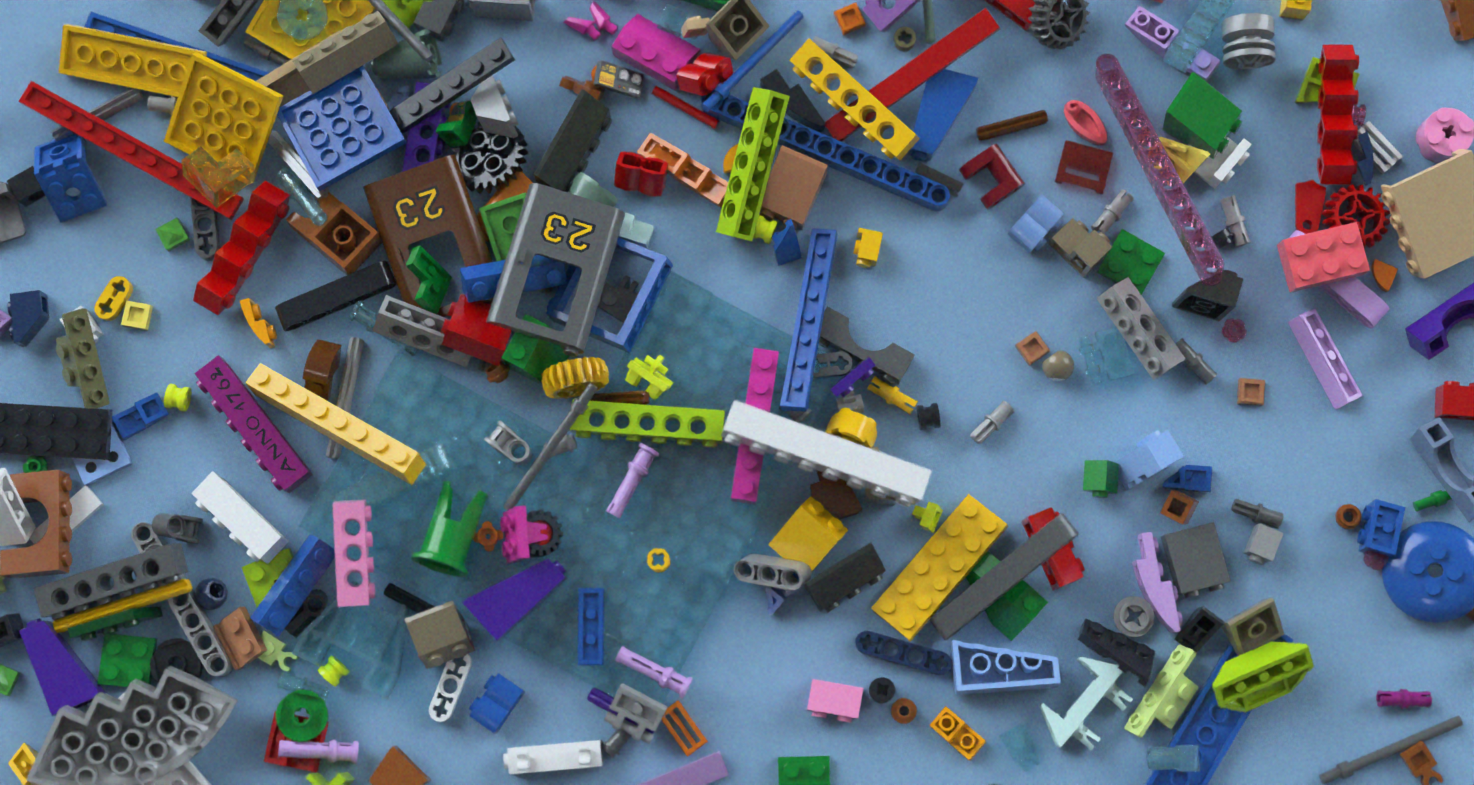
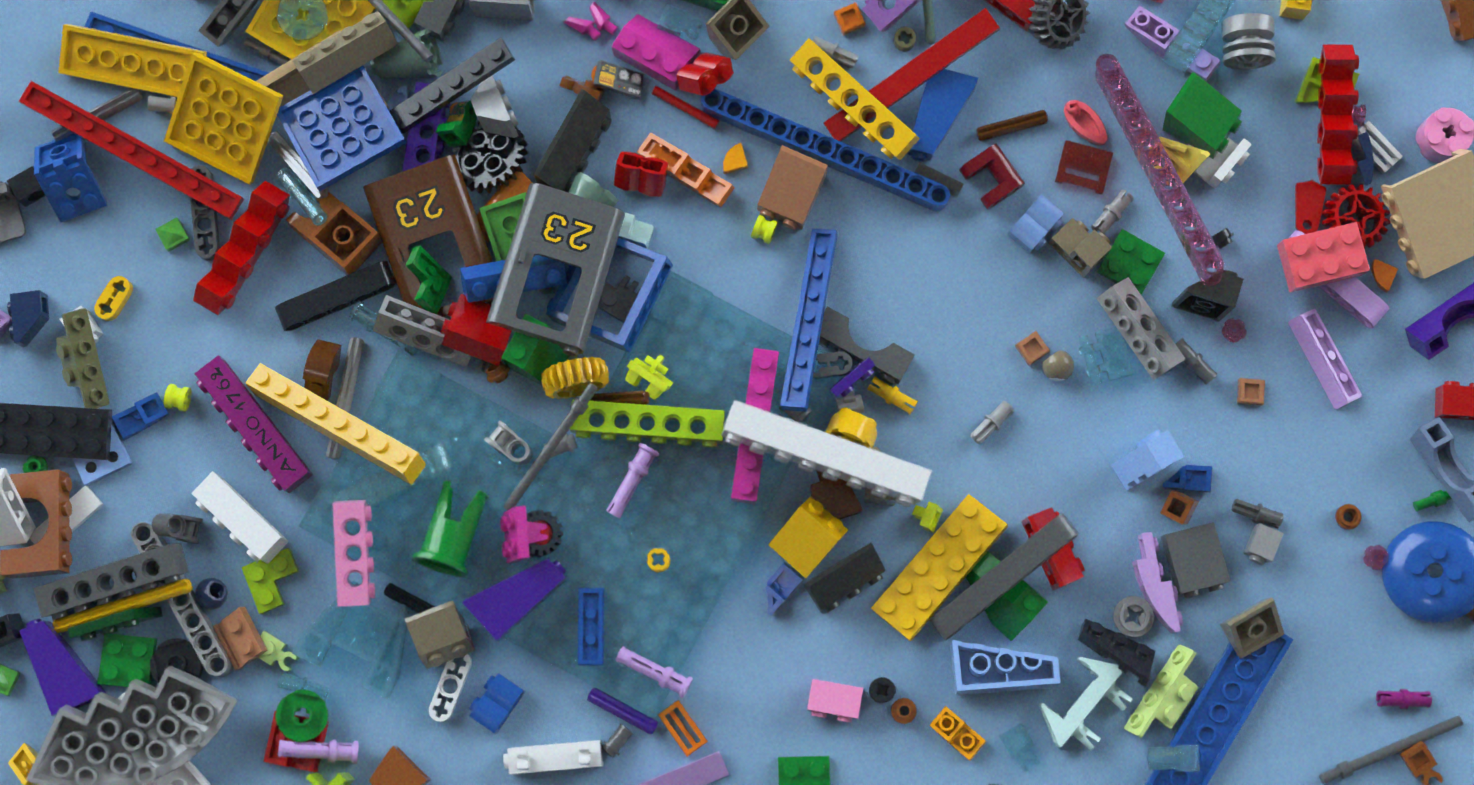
(137, 315): light yellow tile -> none
(218, 179): clear yellow brick -> none
(261, 328): light orange slope -> none
(294, 585): blue brick -> none
(306, 613): black piece -> none
(333, 670): neon yellow wheel -> none
(480, 537): orange plate -> none
(637, 708): light grey plate -> none
(694, 27): tan plate -> none
(722, 91): blue bar -> none
(752, 163): lime brick -> none
(783, 569): light grey beam -> none
(786, 244): blue slope -> none
(799, 105): black slope -> none
(867, 247): yellow brick -> none
(903, 651): dark blue beam -> none
(928, 416): black wheel -> none
(1100, 477): green brick -> none
(1199, 629): black slope -> none
(1235, 221): light grey pin -> none
(1261, 675): lime wedge -> none
(1381, 528): blue bracket -> none

